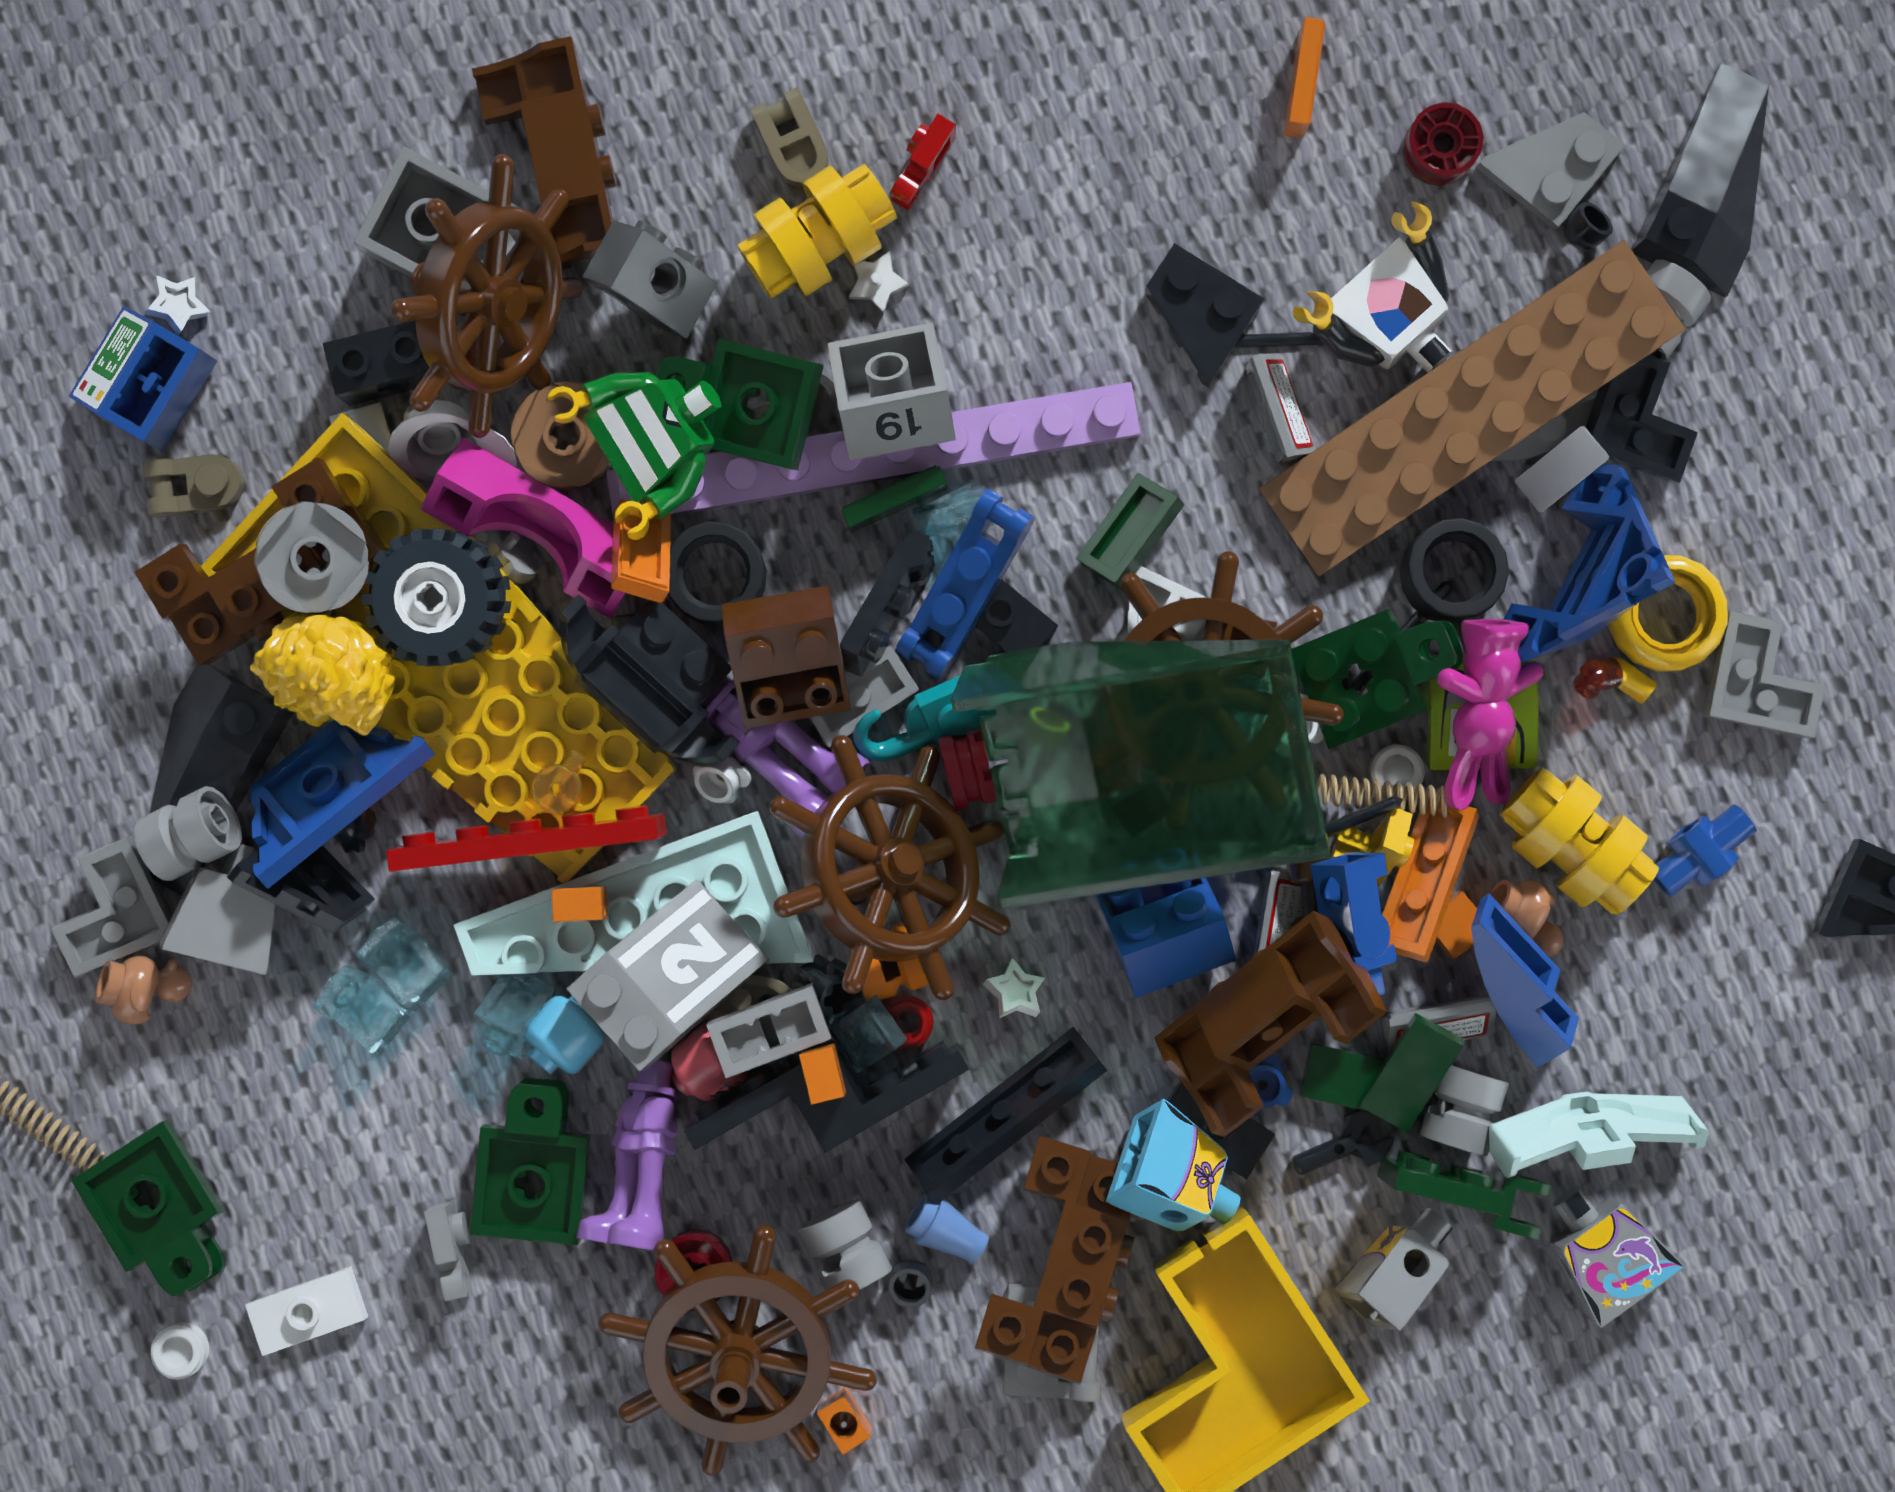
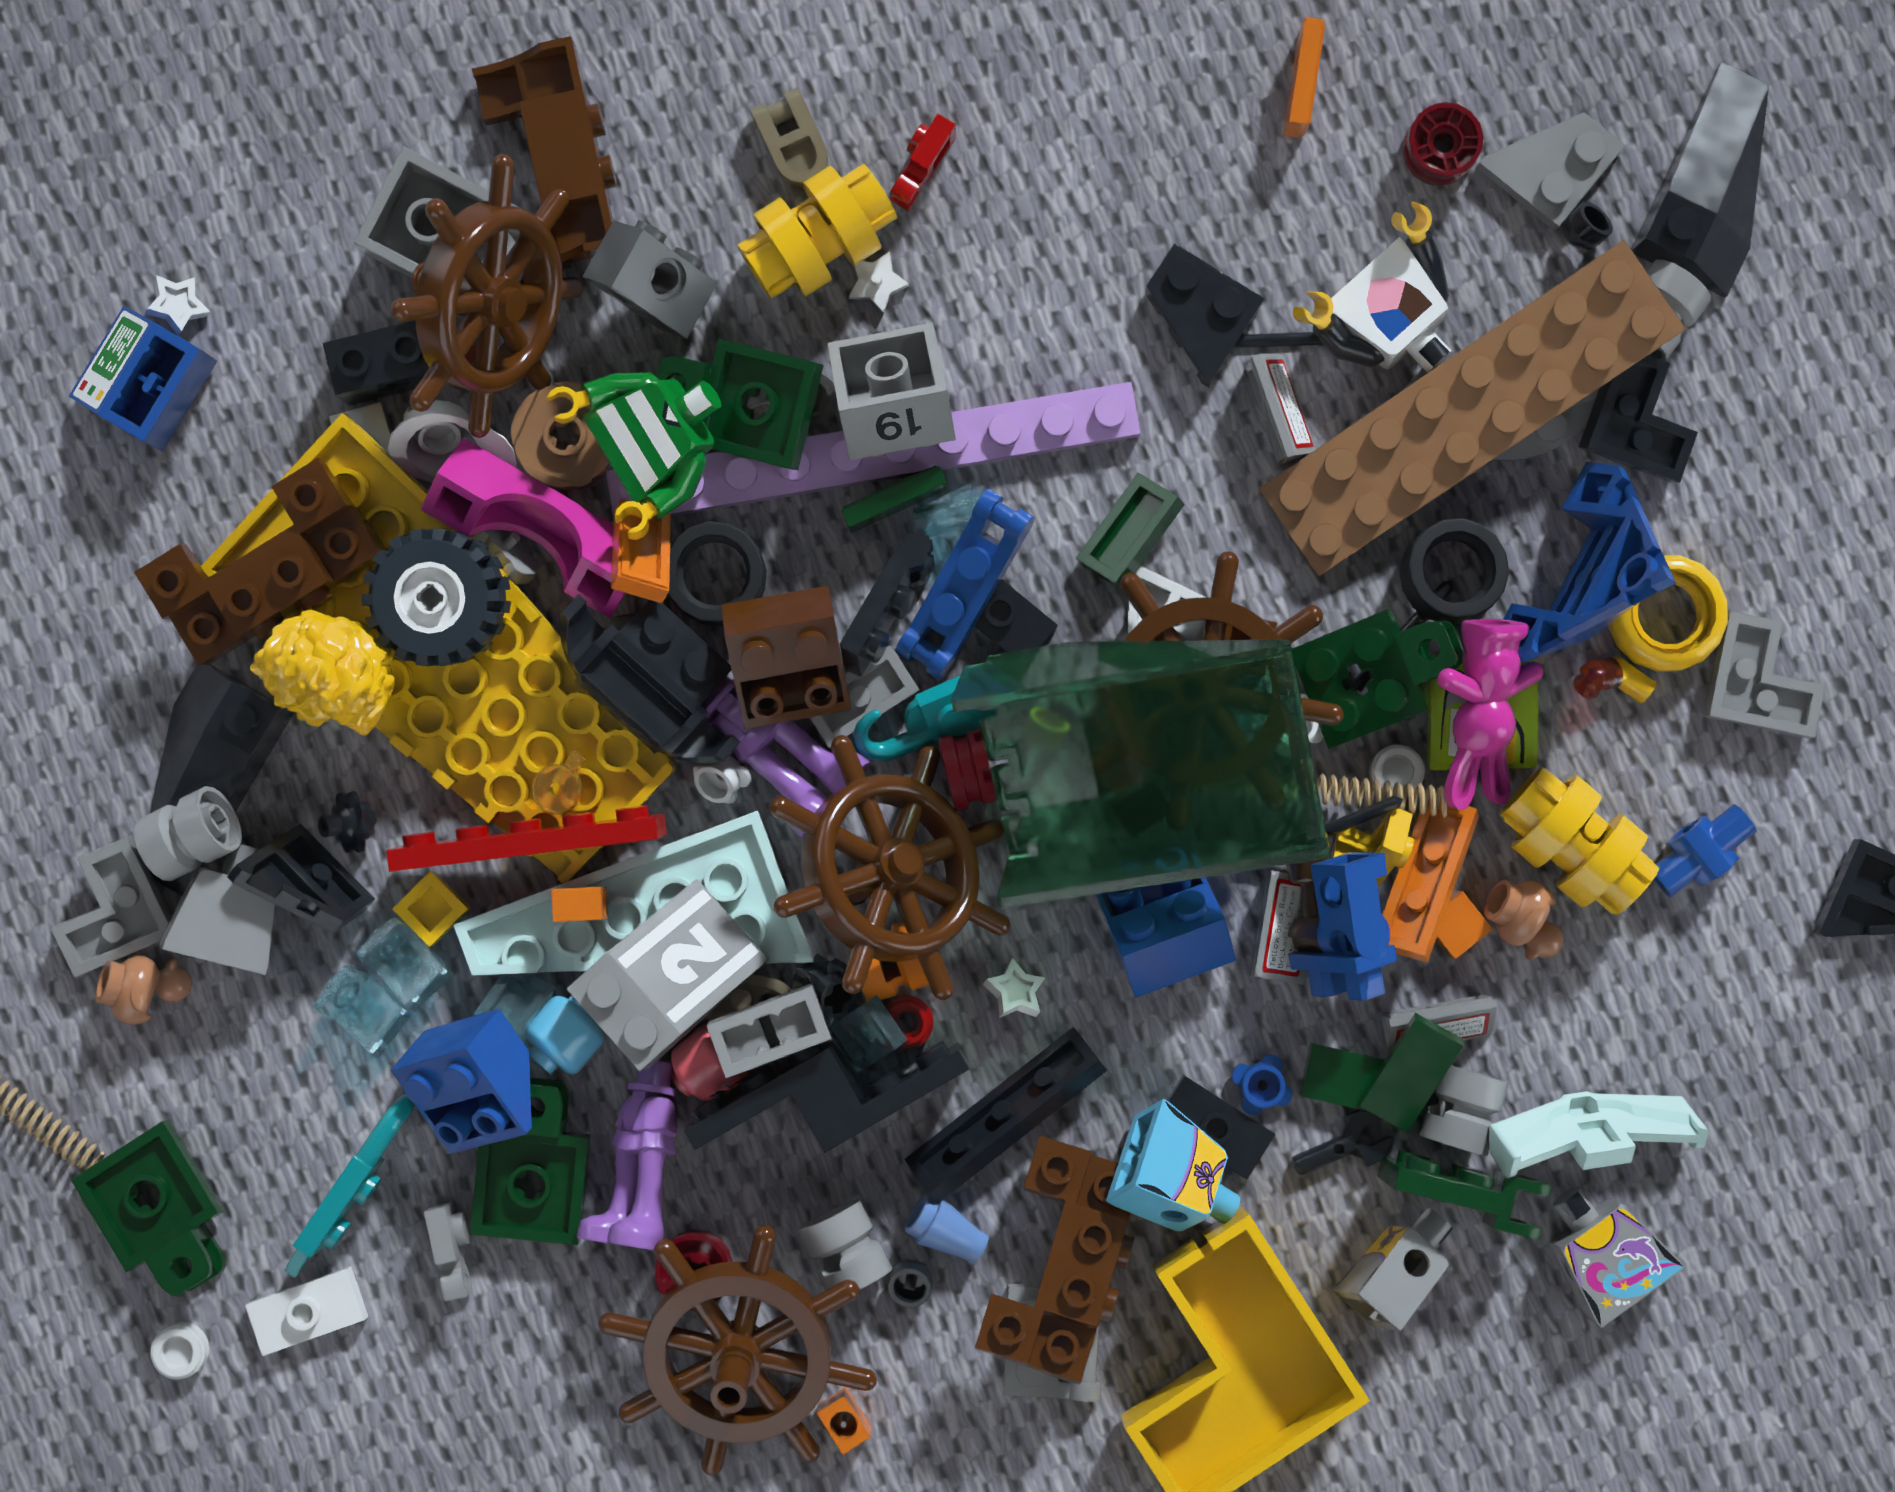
(210, 479): dark tan plate -> none
(306, 525): light grey plate -> none
(324, 790): blue wing -> none
(353, 1185): none -> teal plate
(431, 908): none -> yellow plate
(469, 1081): none -> blue slope
(822, 1073): orange piece -> none
(1261, 1009): reddish brown bracket -> none
(1521, 984): blue slope -> none
(1562, 469): white sticker -> none

